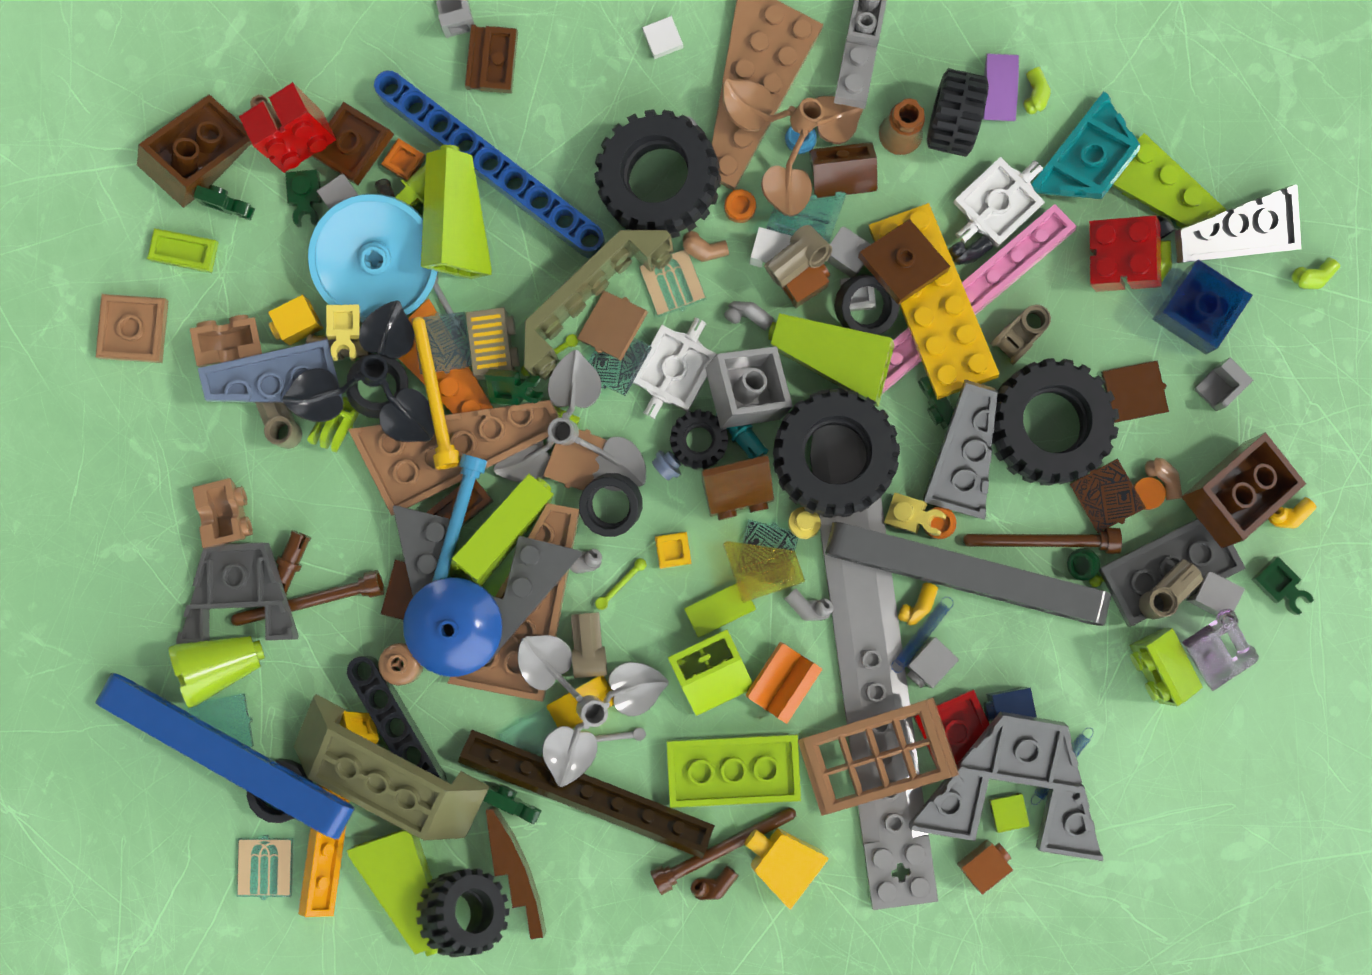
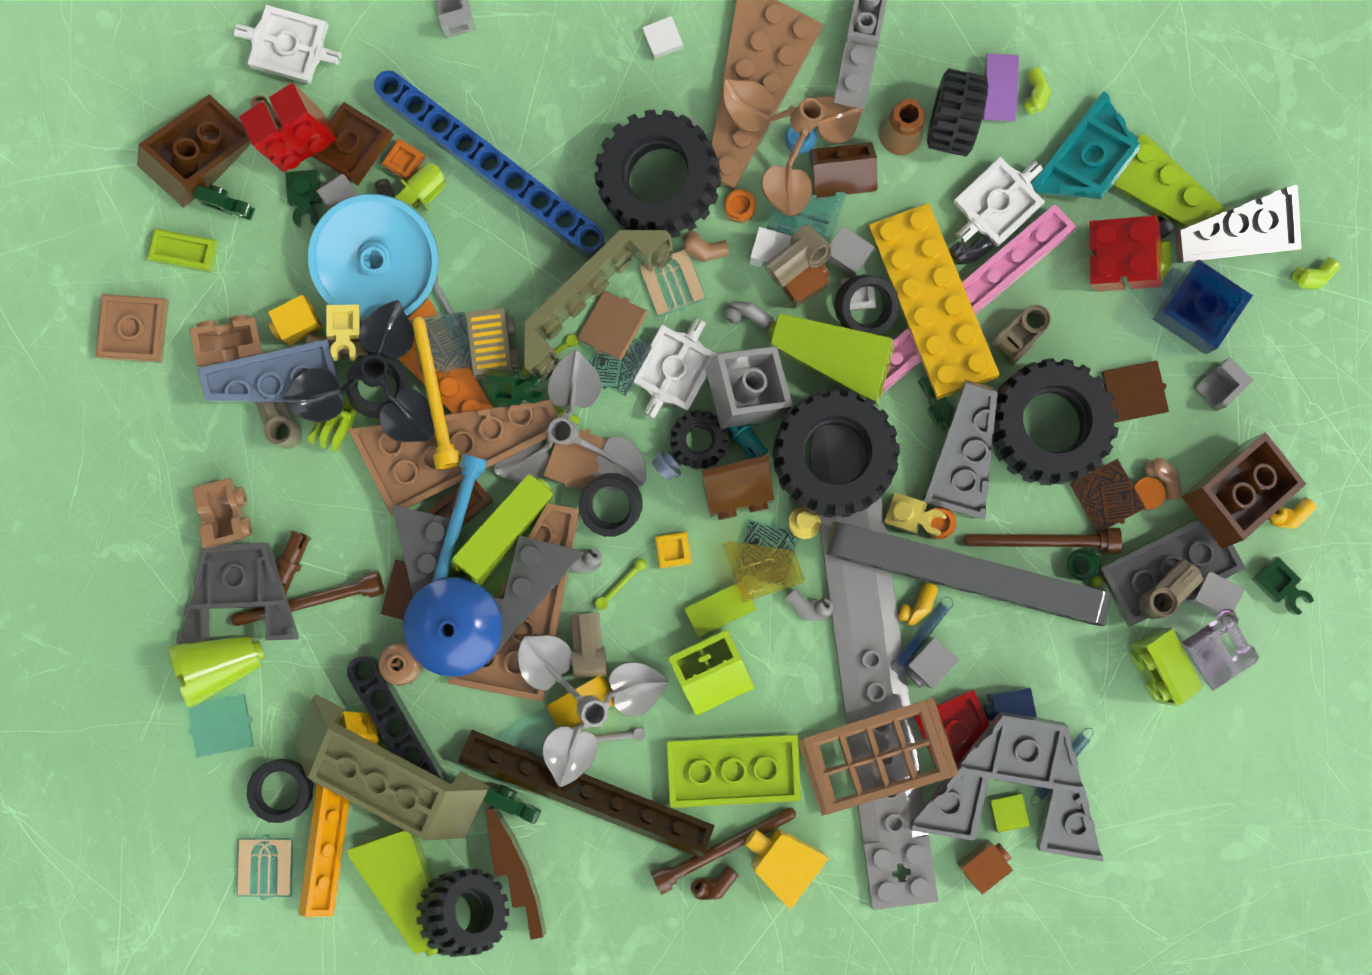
(225, 756): blue beam -> none
(287, 44): none -> white plate
(453, 217): lime slope -> none
(491, 59): reddish brown plate -> none
(783, 682): orange panel -> none
(904, 261): reddish brown plate -> none

